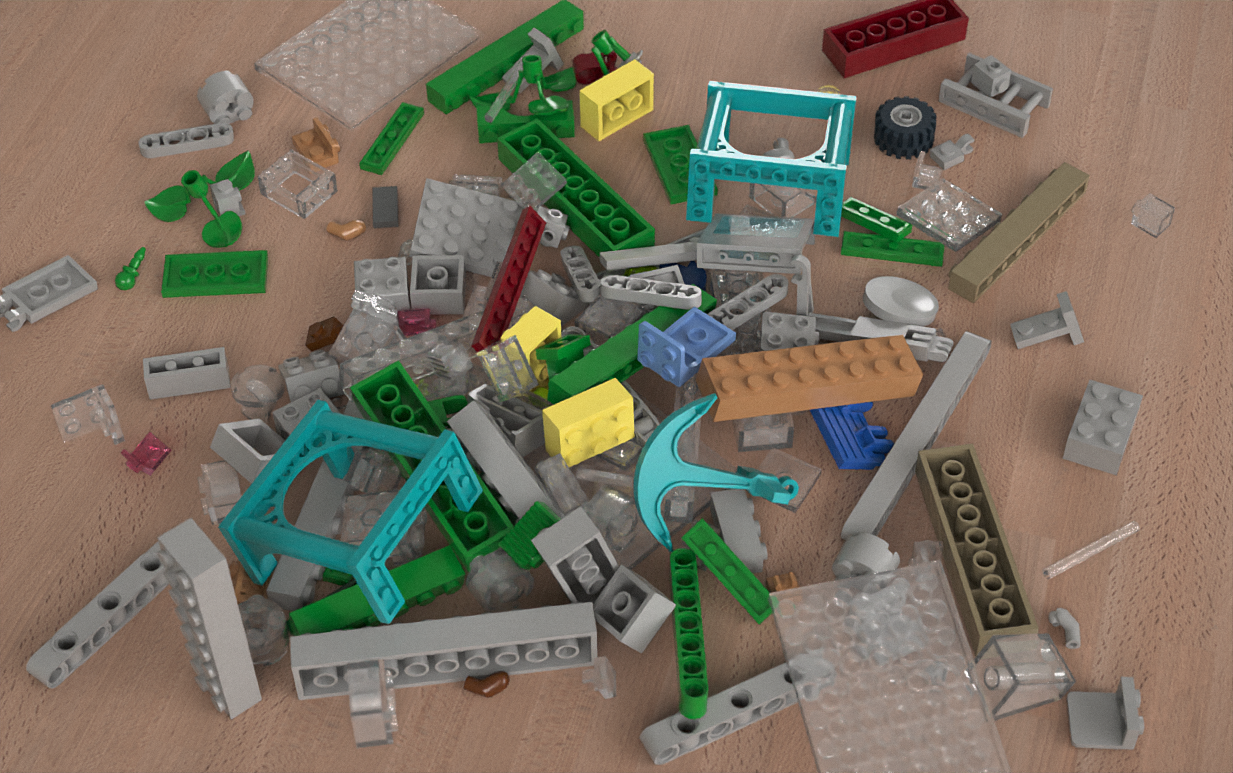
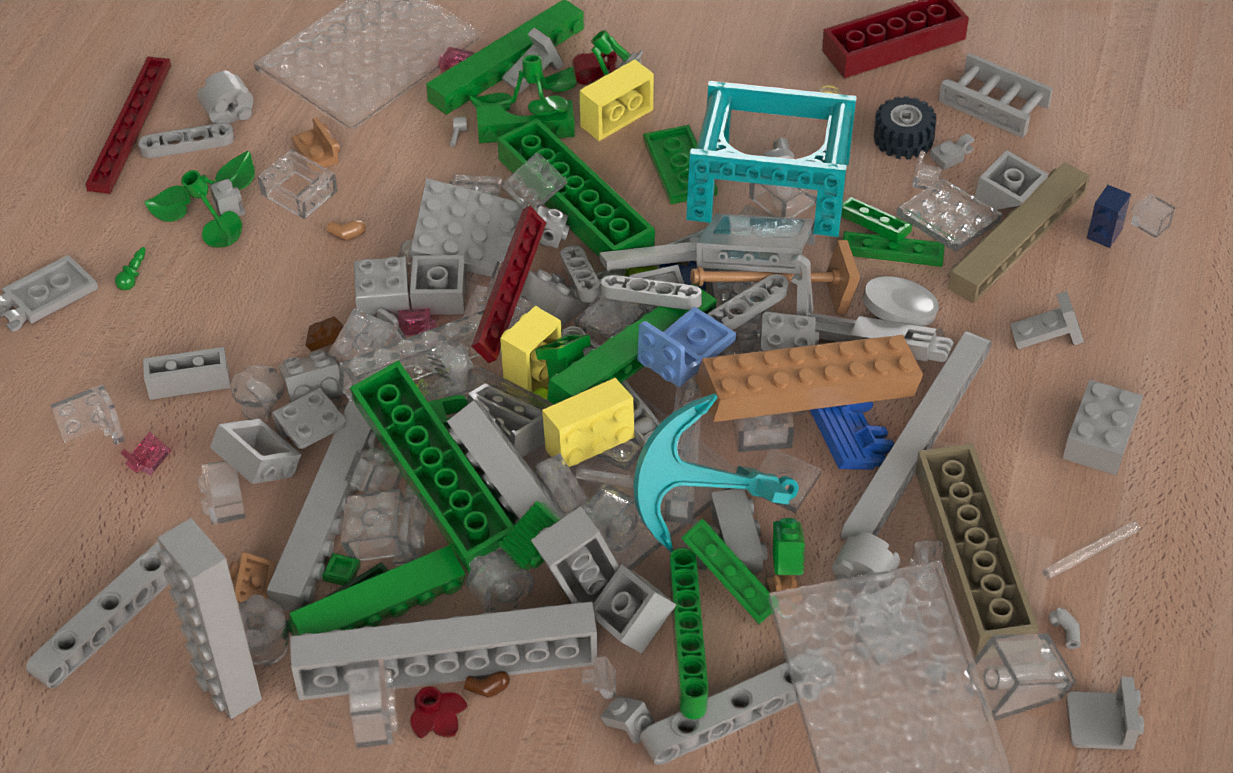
(128, 125): none -> dark red plate
(215, 273): green tile -> none
(331, 436): teal arch -> none
(375, 305): clear plate -> none
(385, 207): dark grey tile -> none
(391, 138): green tile -> none
(437, 716): none -> dark red plate
(452, 57): none -> clear pink bracket
(459, 124): none -> light grey hand
(504, 94): clear bar -> none
(507, 368): clear brick -> none
(629, 716): none -> light grey bracket
(788, 547): none -> green brick
(840, 276): none -> medium nougat tile
(991, 76): light grey brick -> none
(1009, 182): none -> light grey slope
(1108, 216): none -> dark blue brick

